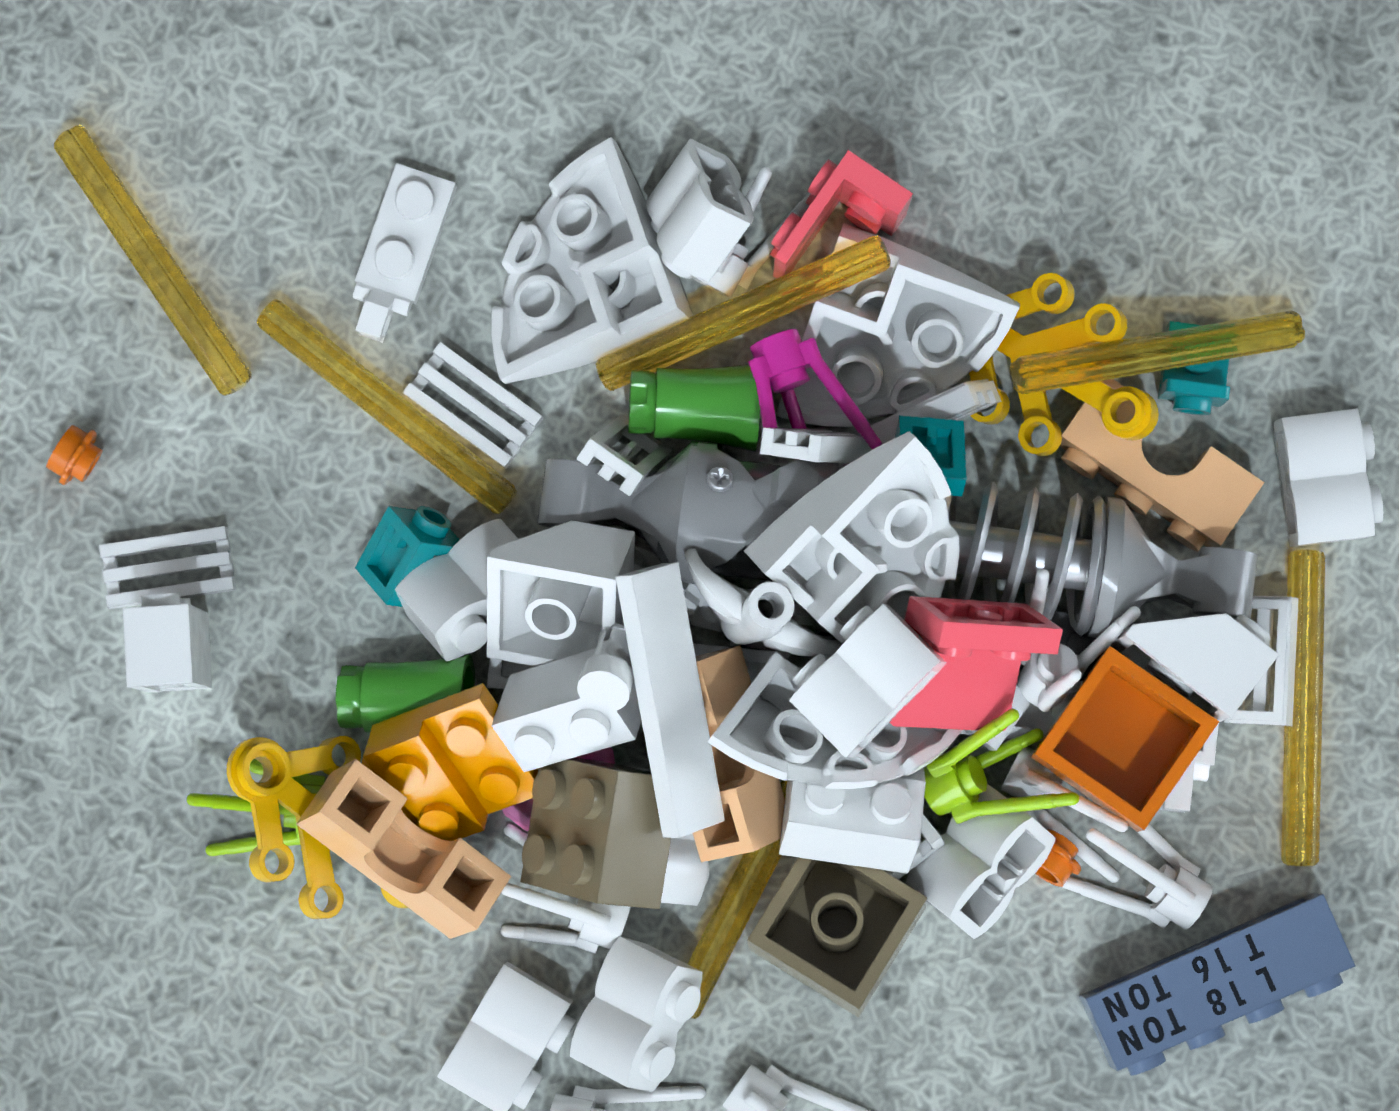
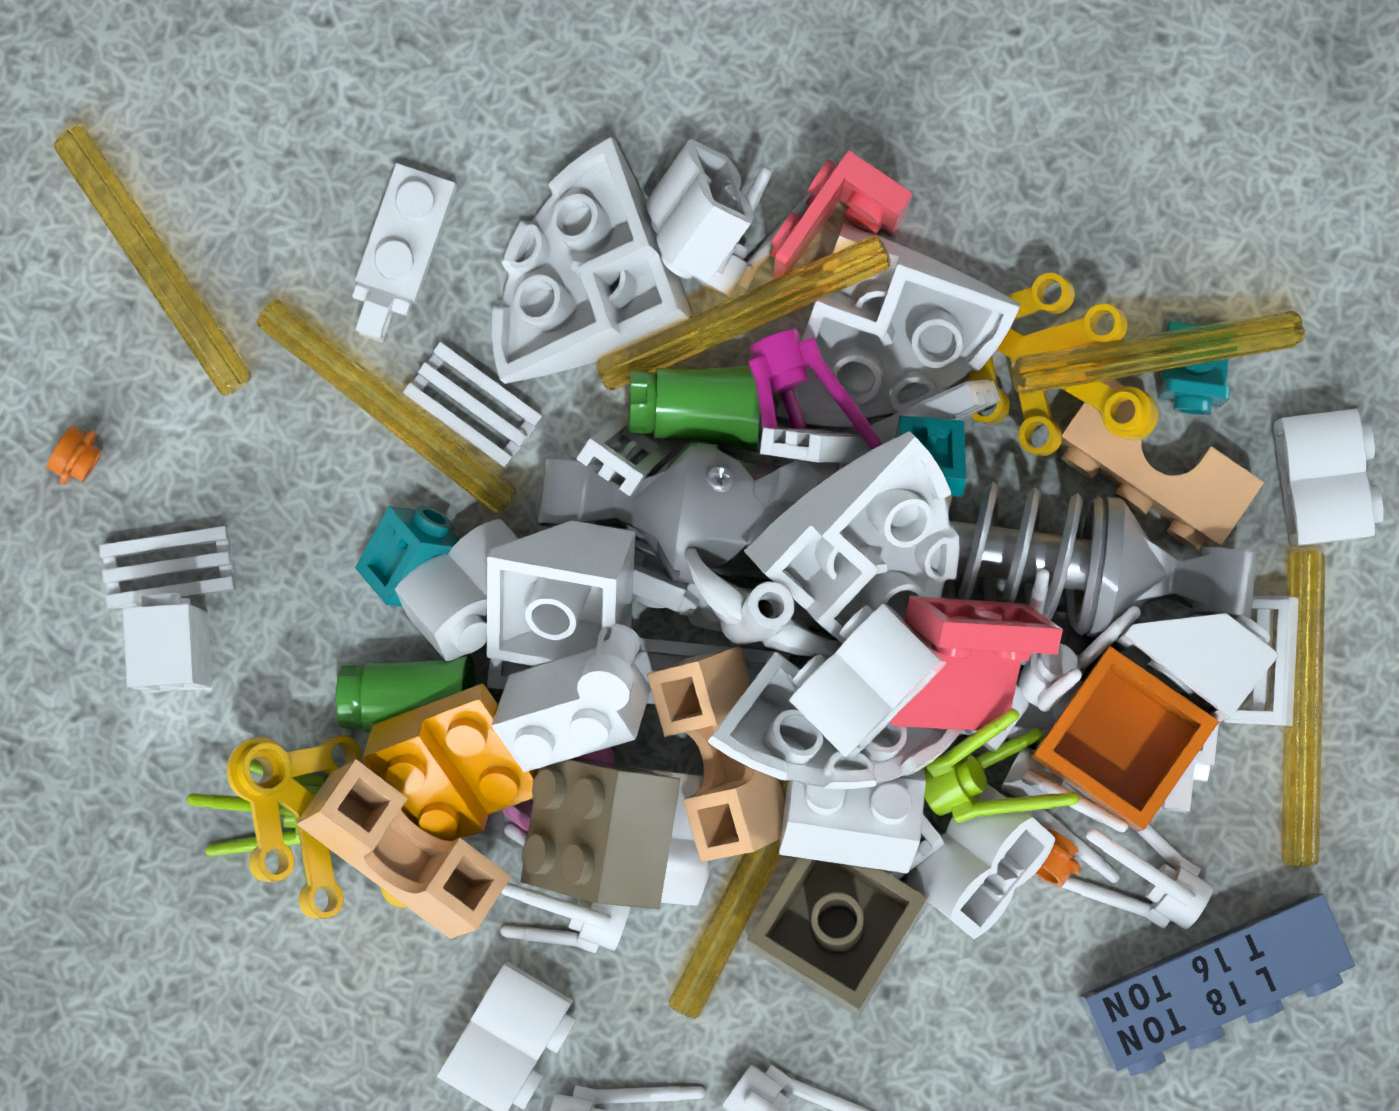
(636, 1014): white brick -> none
(670, 699): white tile -> none

